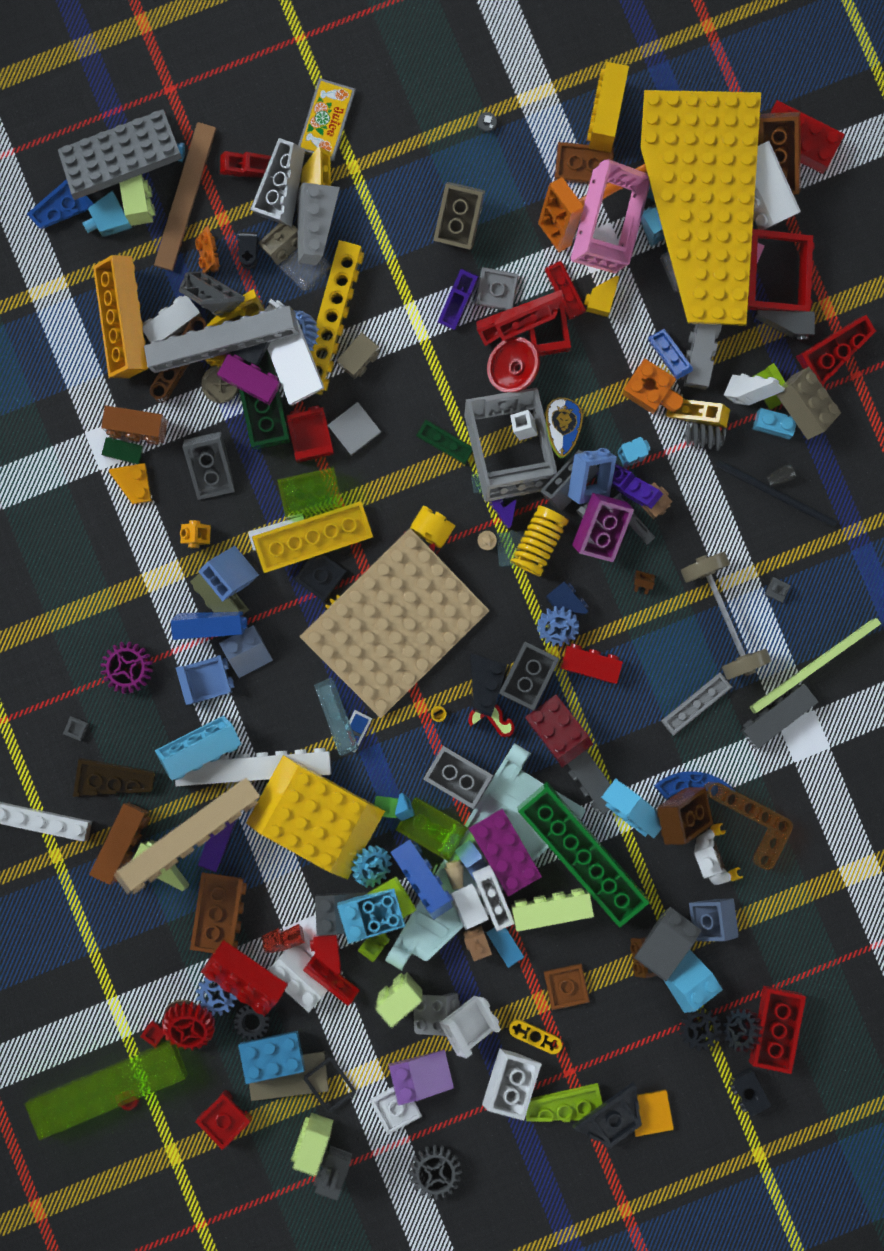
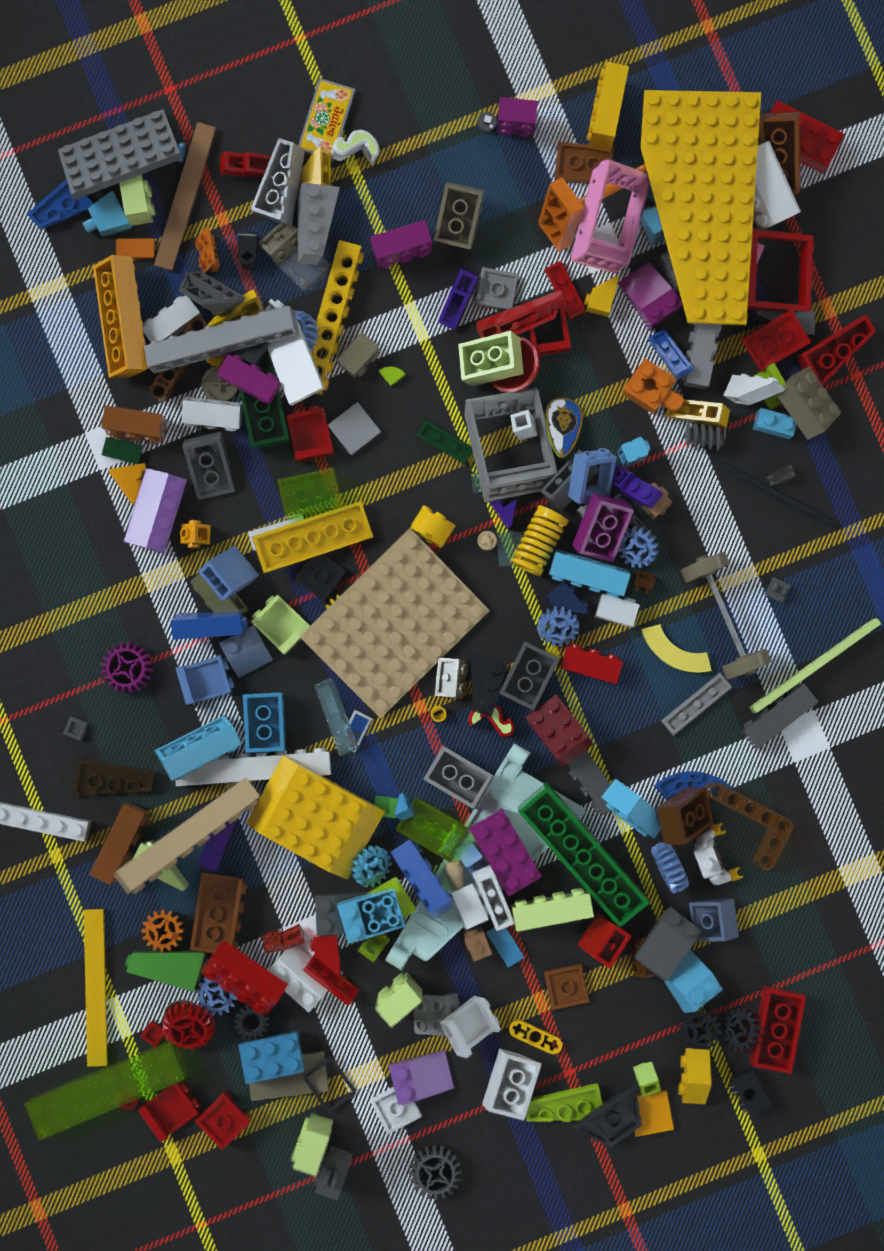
(95, 987): none -> yellow tile
(136, 248): none -> orange tile
(154, 927): none -> orange gear
(155, 510): none -> slope
(169, 967): none -> bright green slope
(170, 1110): none -> red panel
(212, 413): none -> white brick
(264, 722): none -> dark azure brick
(280, 624): none -> yellowish green panel
(357, 141): none -> white animal
(391, 374): none -> lime tile
(401, 244): none -> magenta brick
(451, 678): none -> bracket
(490, 358): none -> yellowish green brick
(517, 117): none -> magenta brick
(590, 573): none -> medium azure slope
(604, 940): none -> red slope
(617, 610): none -> white brick
(634, 553): none -> medium blue gear
(647, 1079): none -> lime brick
(650, 295): none -> magenta slope
(670, 867): none -> medium blue gear
(672, 655): none -> light yellow tile
(696, 1077): none -> yellow brick
(776, 340): none -> red plate

